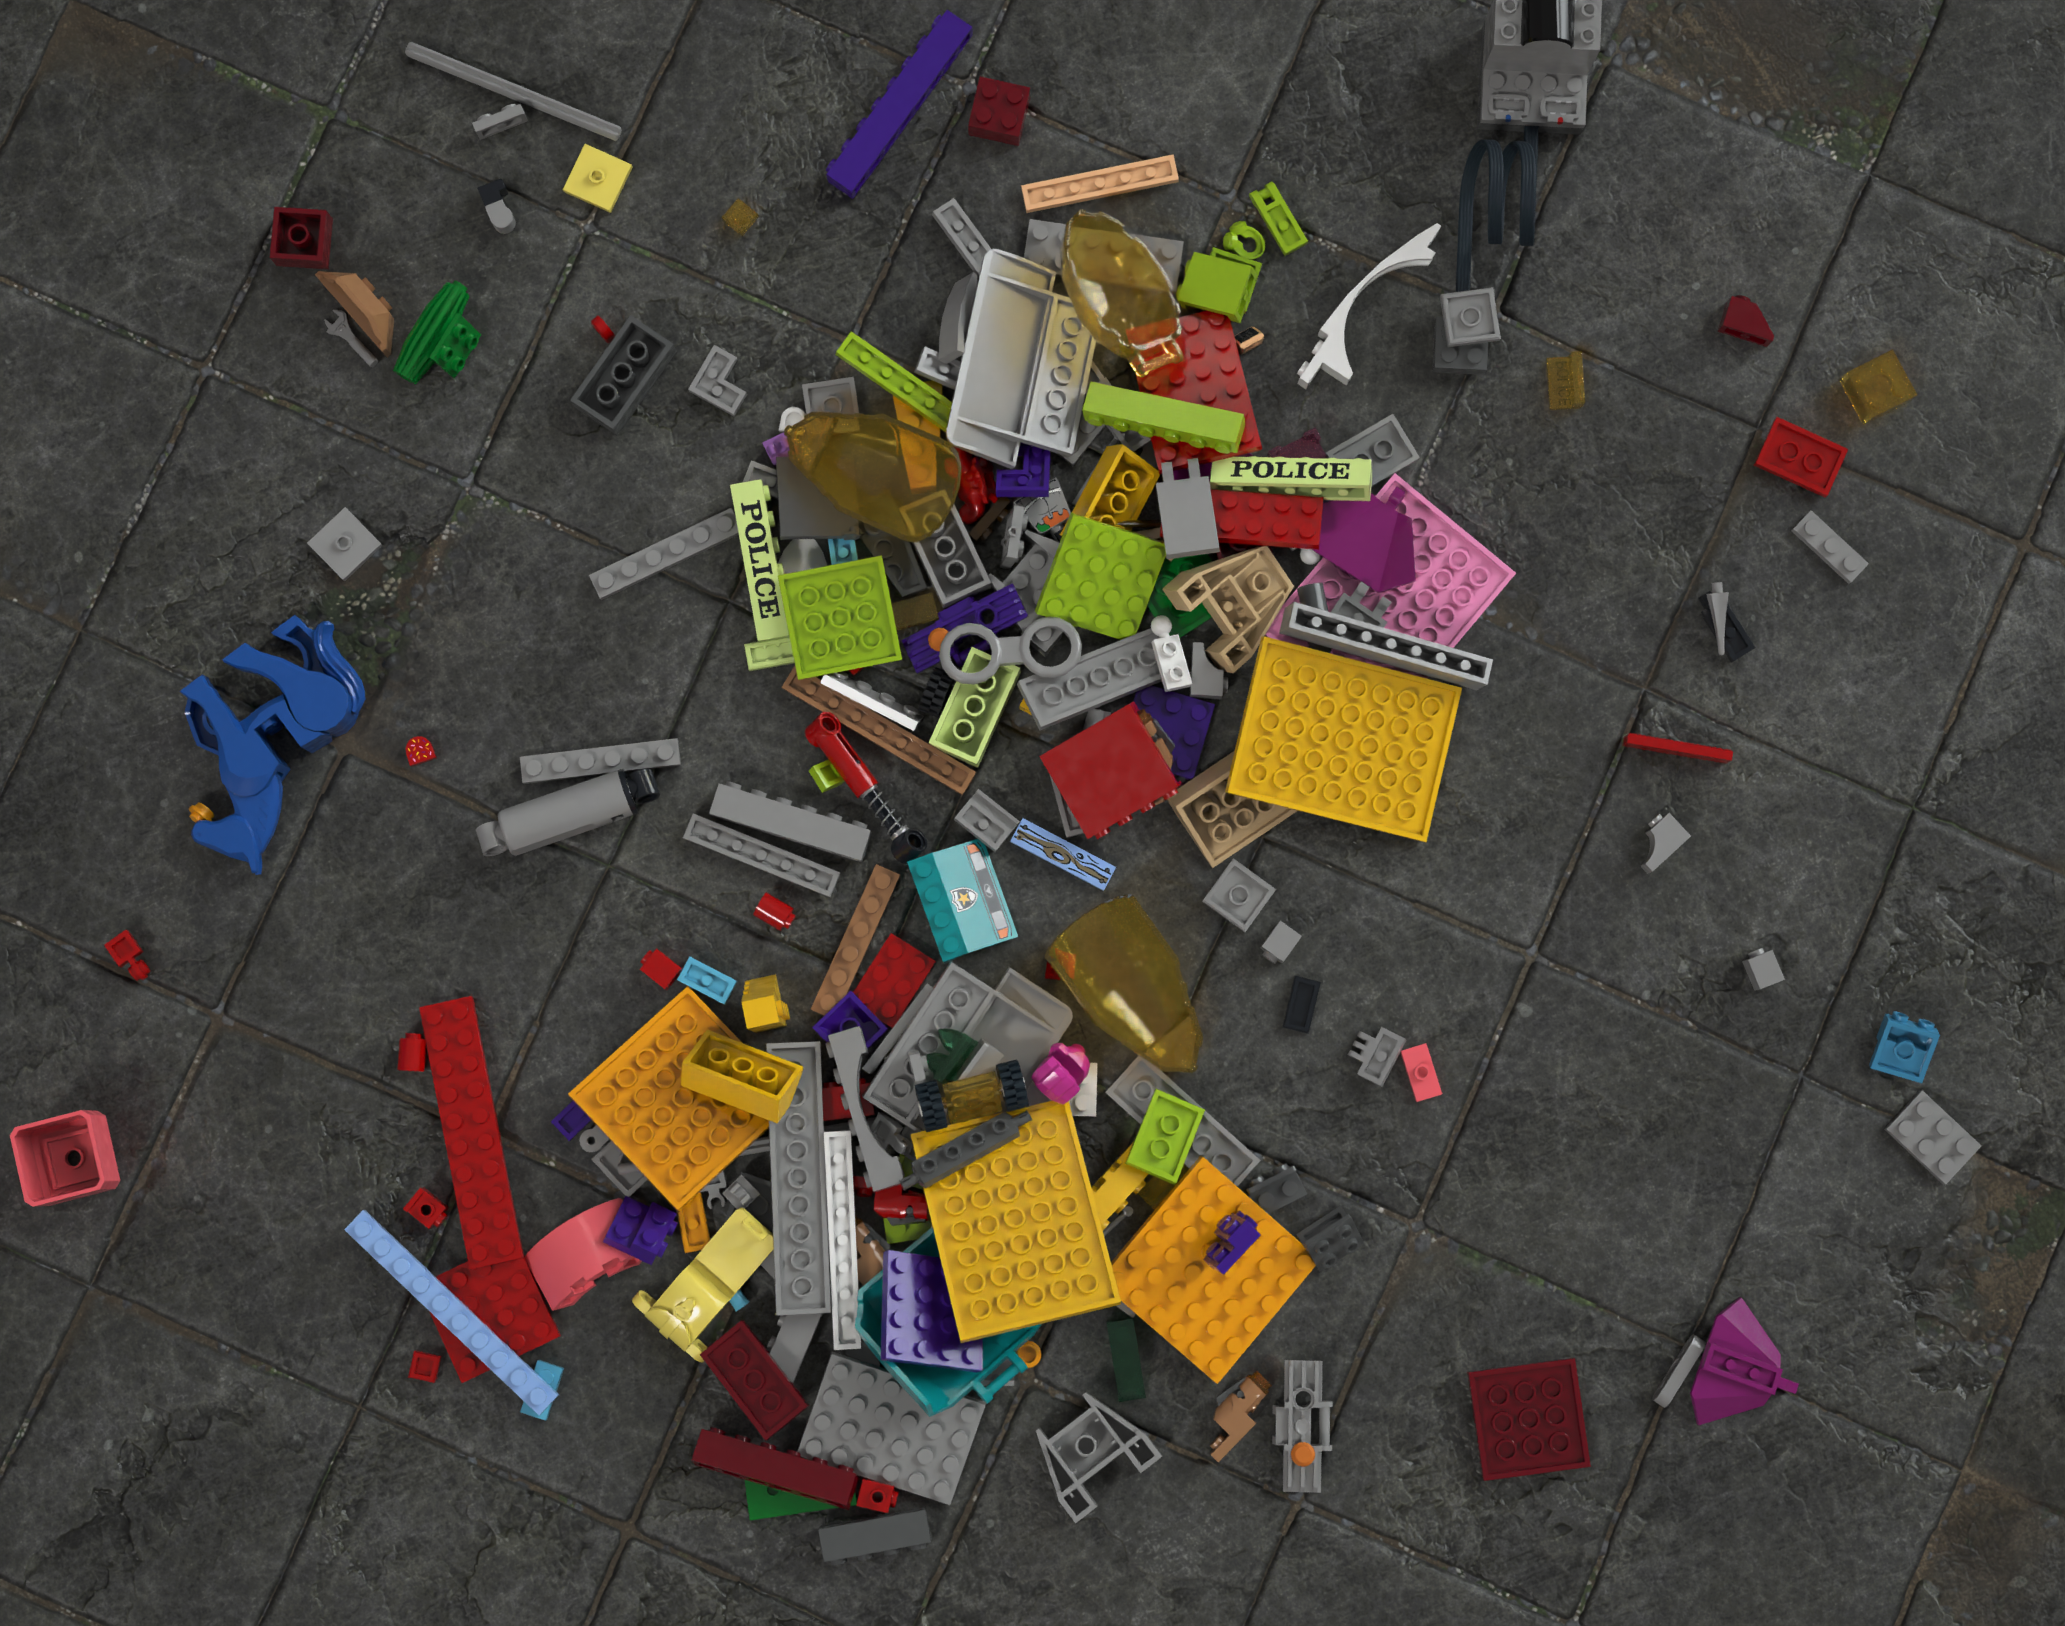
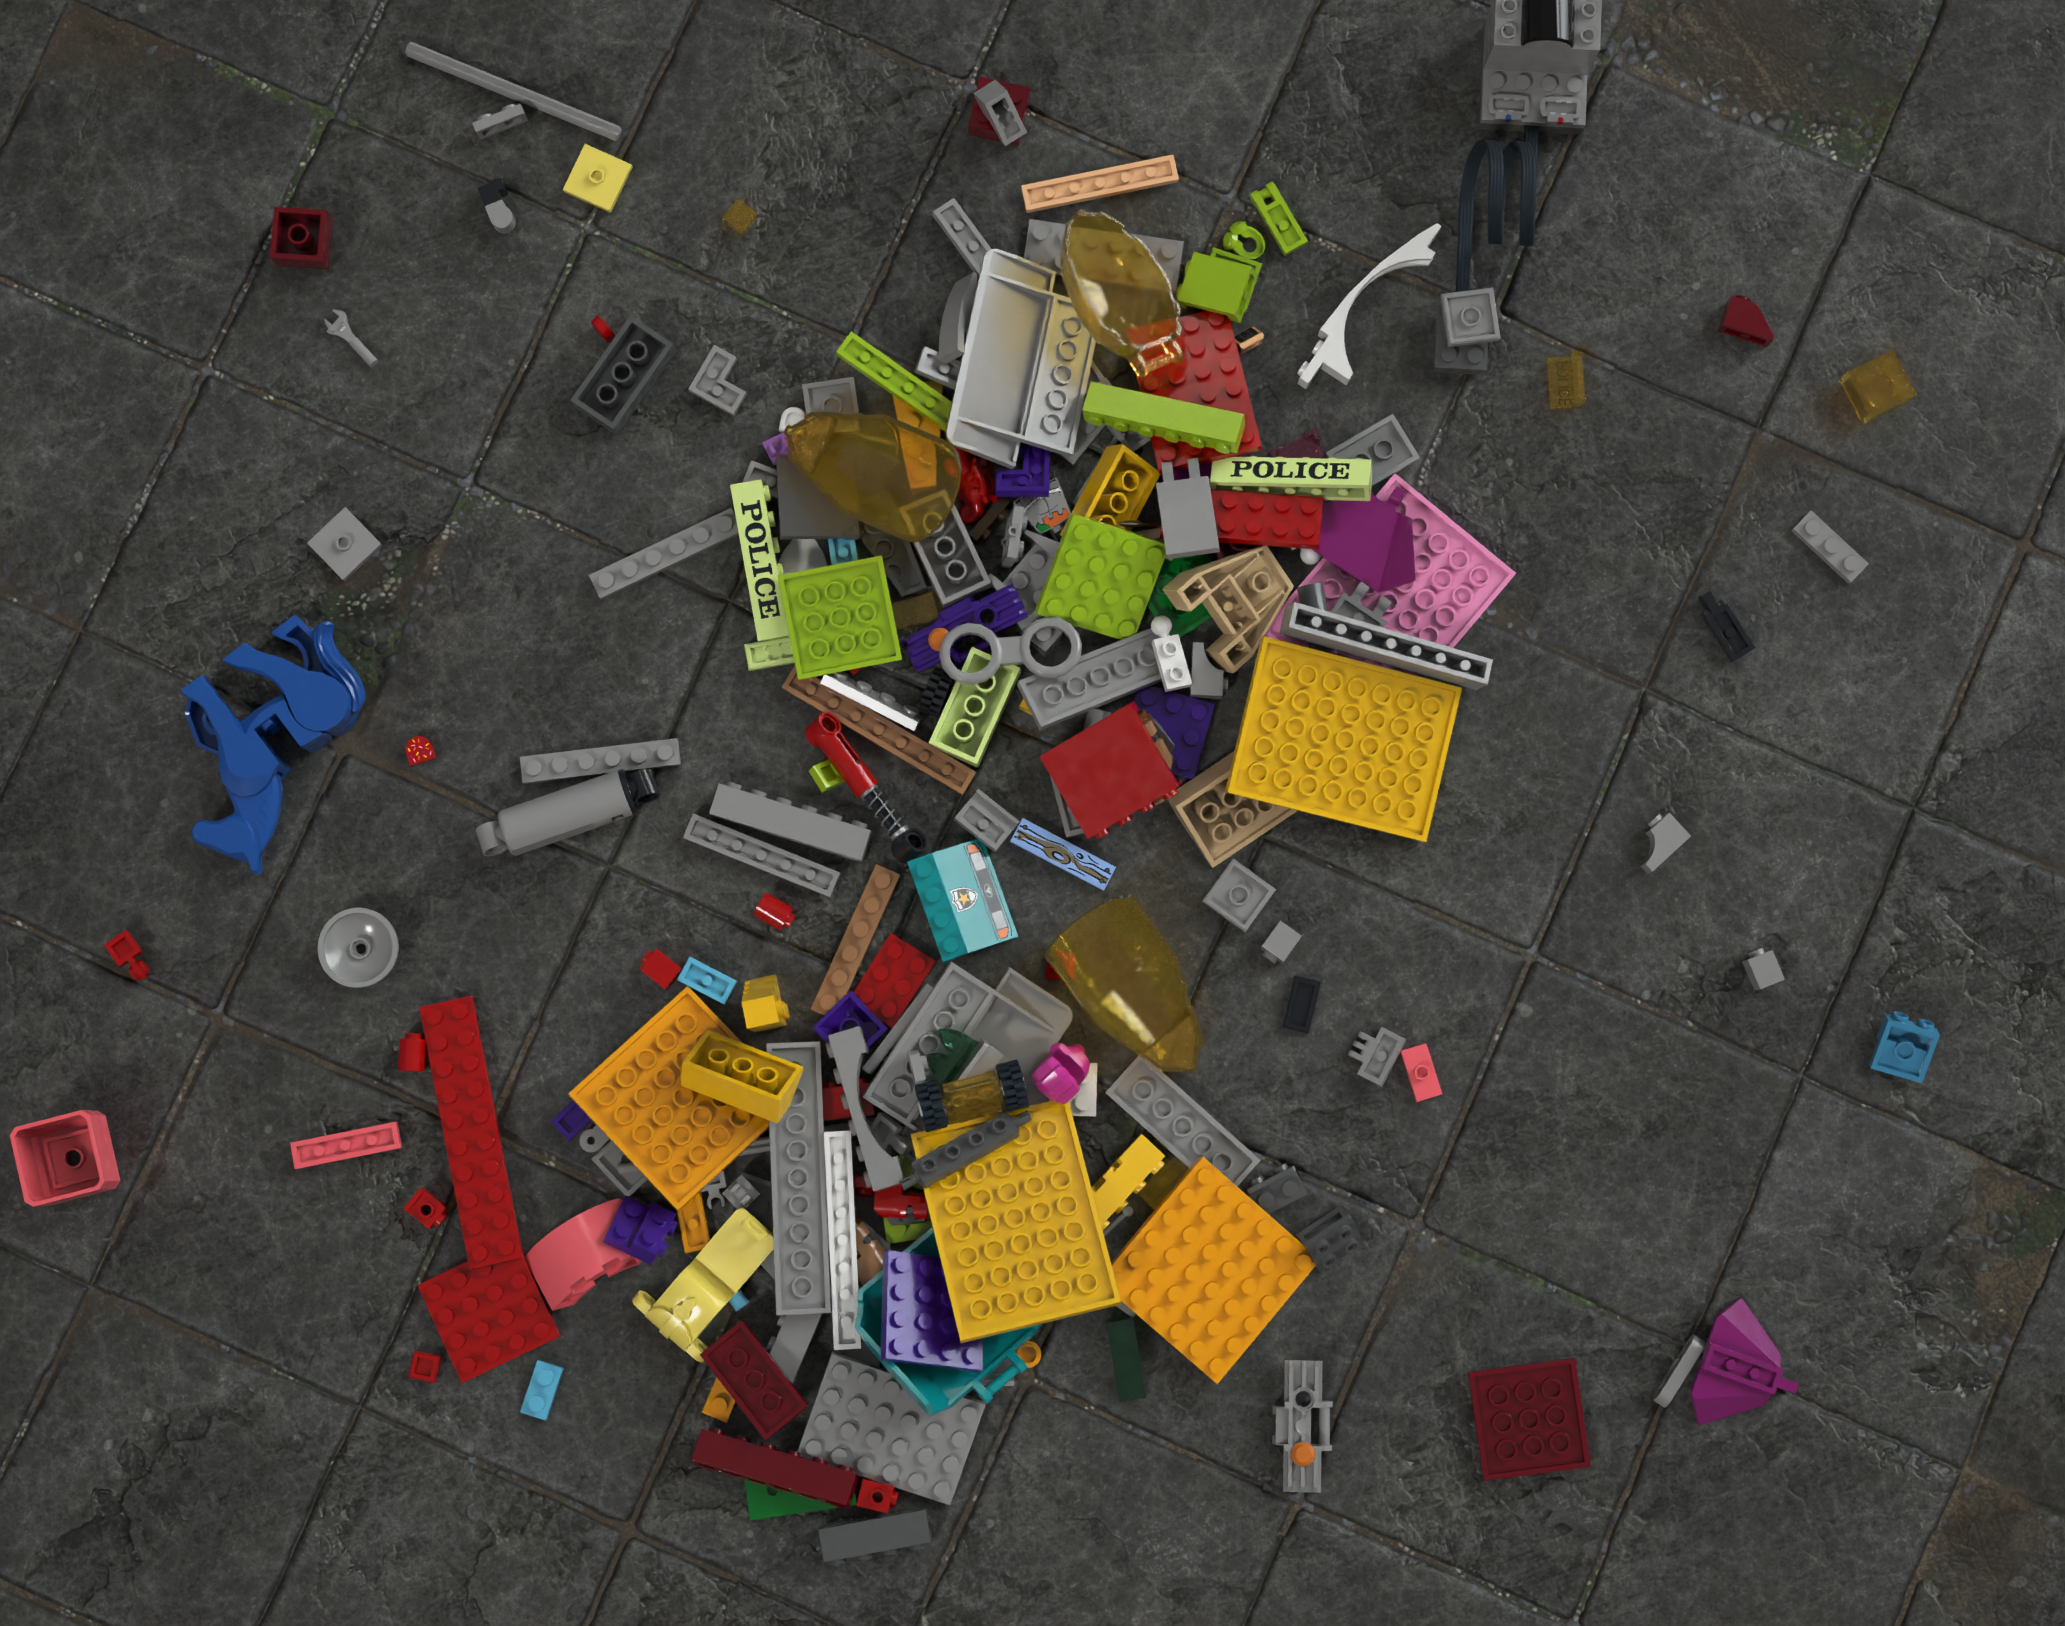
(200, 812): light orange plate -> none
(340, 943): none -> light grey dish
(346, 1145): none -> coral plate
(362, 305): medium nougat wedge -> none
(439, 336): green plate -> none
(451, 1312): light blue plate -> none
(719, 1402): none -> light orange plate
(899, 104): dark purple brick -> none
(1000, 112): none -> light grey arch
(1089, 1446): light grey wedge -> none
(1165, 1136): lime plate -> none
(1233, 1411): medium nougat plate -> none
(1236, 1236): dark purple plate -> none
(1677, 748): red tile -> none
(1718, 607): light grey piece -> none
(1800, 457): red plate -> none
(1932, 1137): light grey plate -> none

